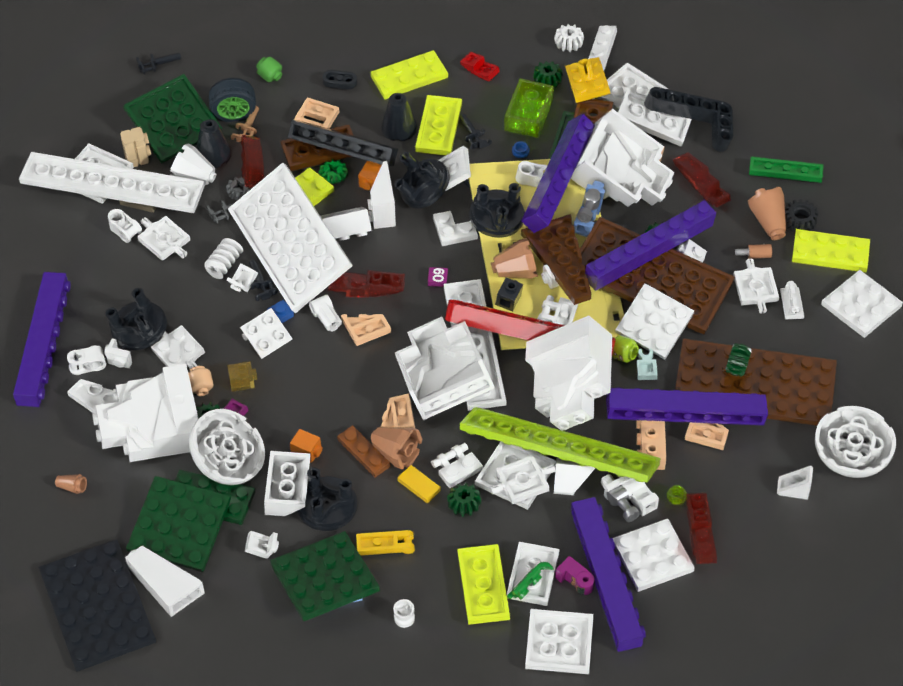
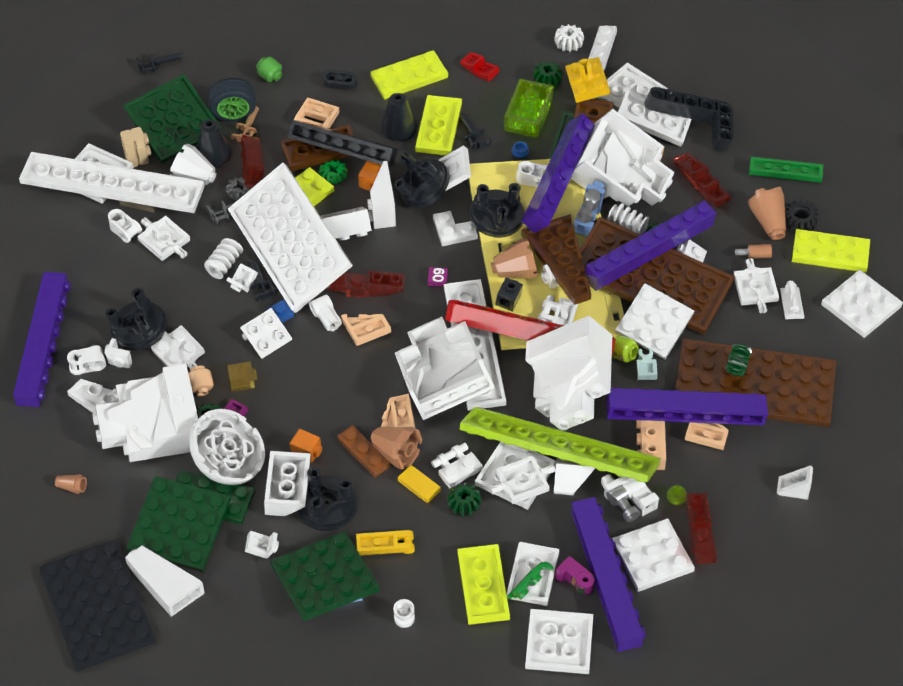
(628, 220): none -> white piece
(858, 425): white brick -> none

